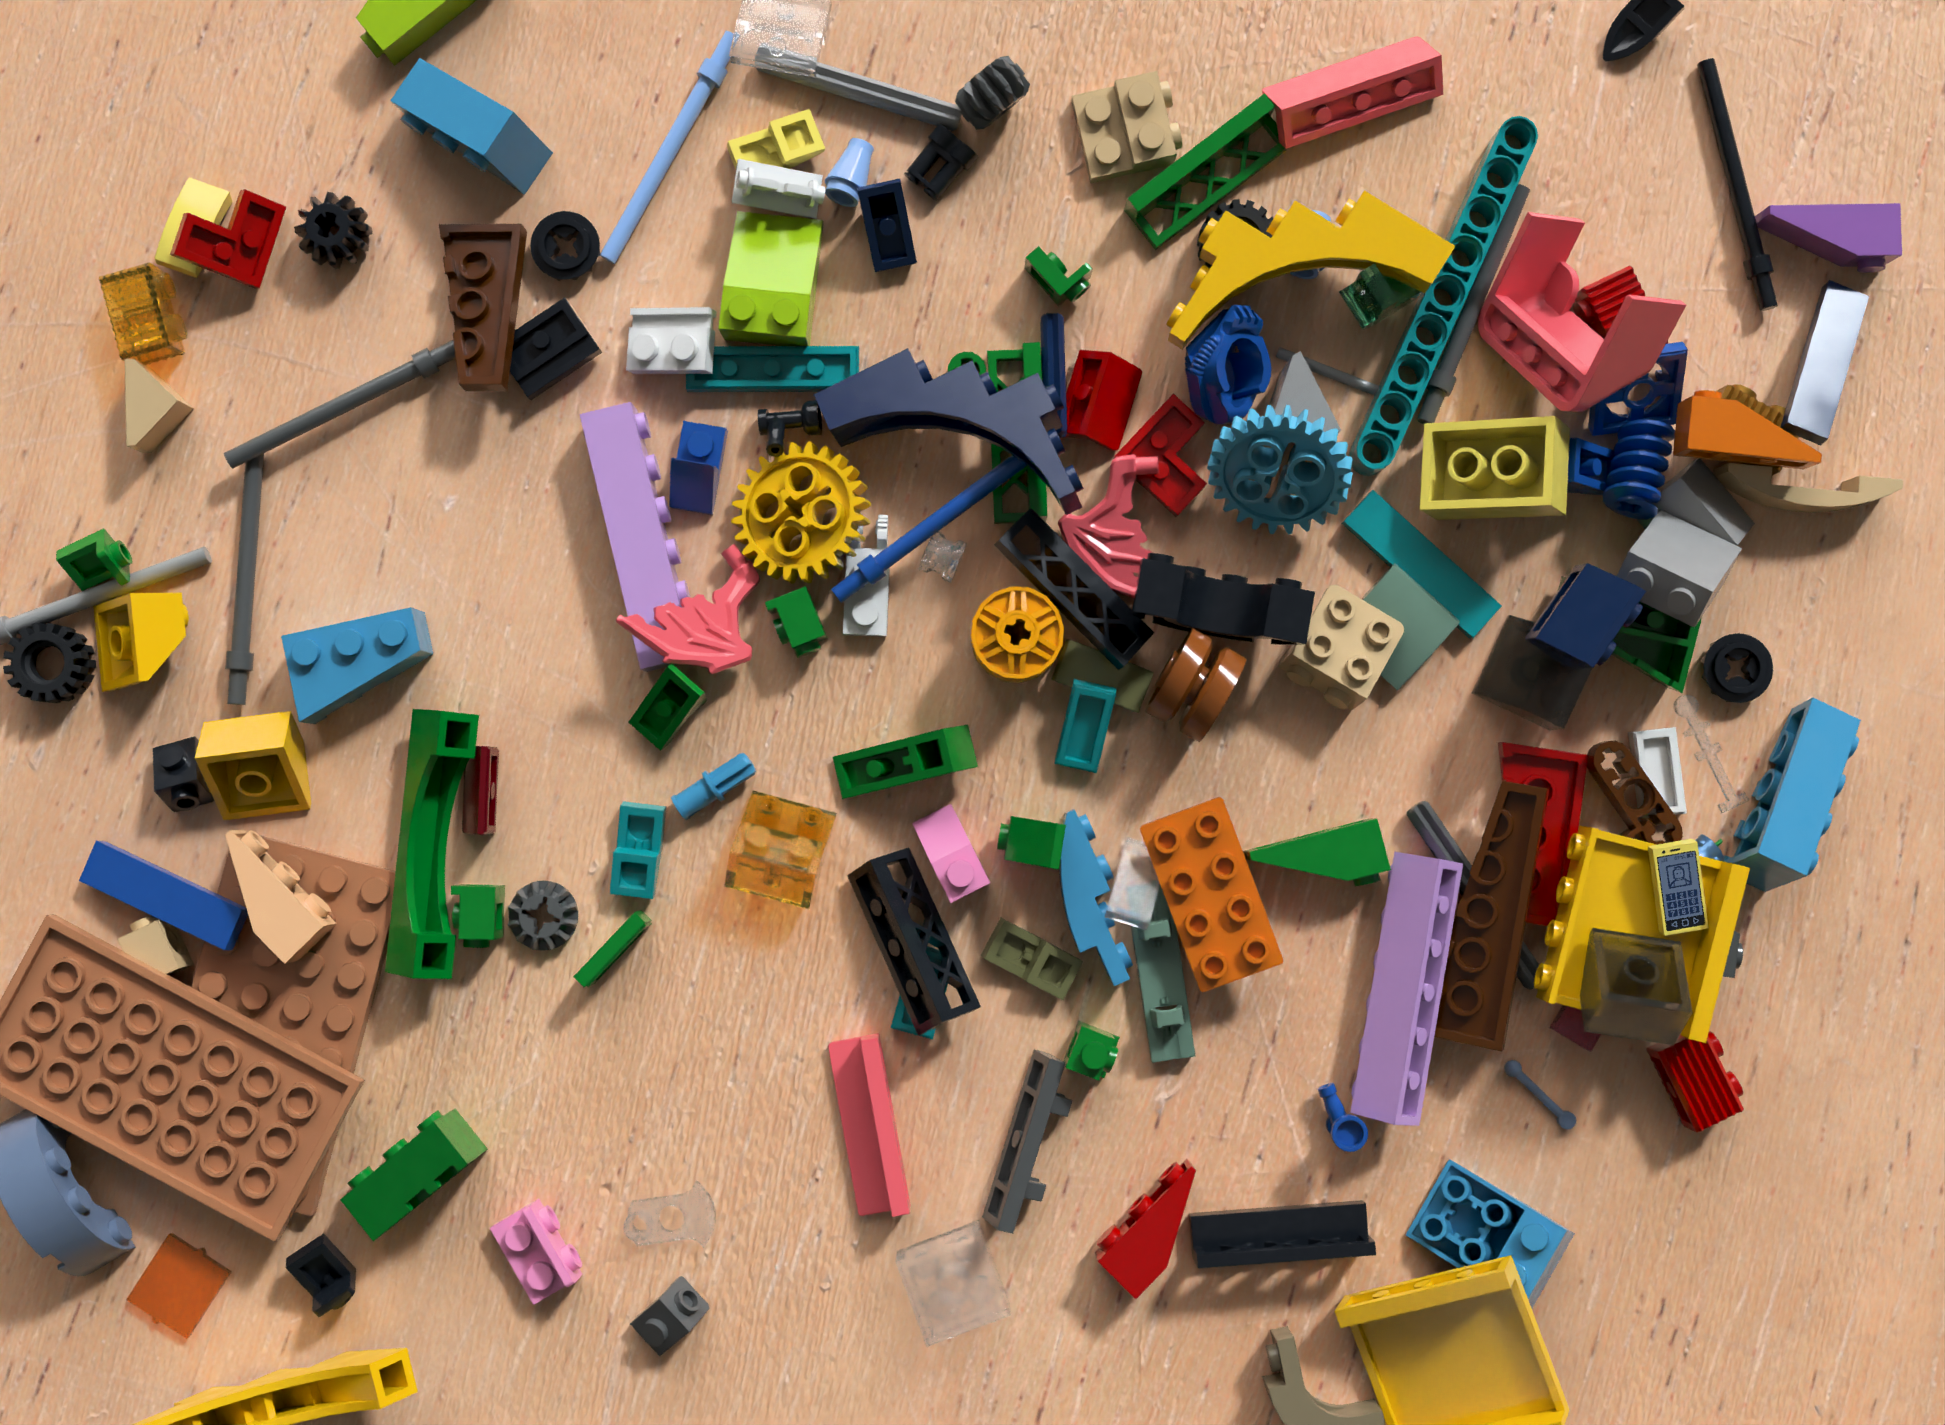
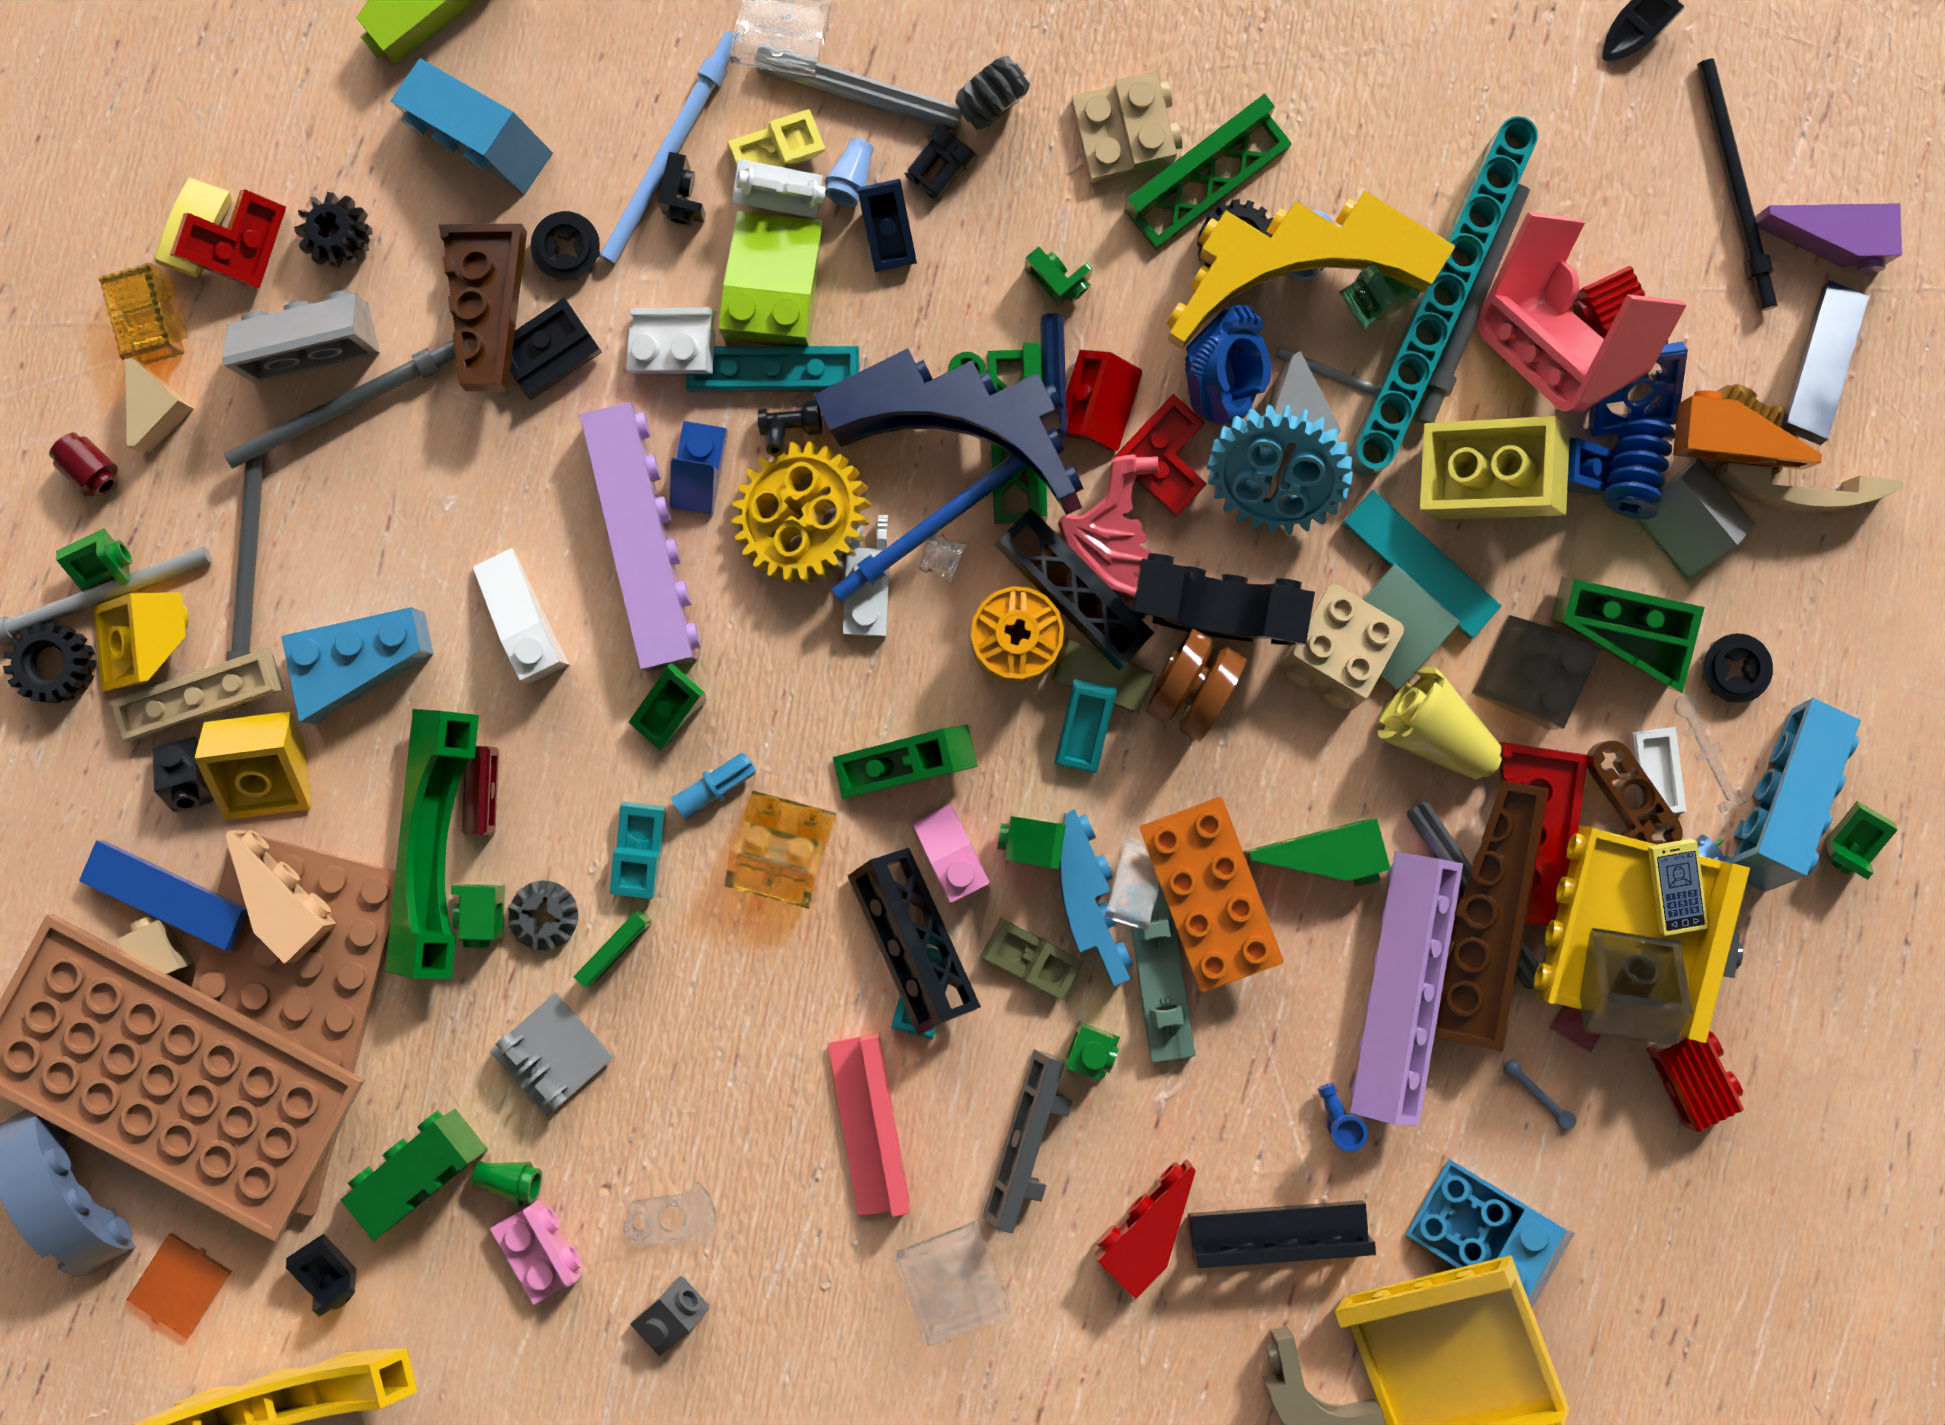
(83, 464): none -> dark red brick
(197, 695): none -> tan tile
(300, 337): none -> light grey slope
(509, 1180): none -> green cone
(519, 618): none -> white slope
(551, 1054): none -> light grey hinge
(677, 183): none -> black bracket
(699, 630): coral animal -> none
(798, 621): green brick -> none
(1355, 90): coral panel -> none
(1439, 726): none -> light yellow cone
(1586, 617): dark blue slope -> none
(1678, 567): light grey brick -> none
(1859, 840): none -> green bracket

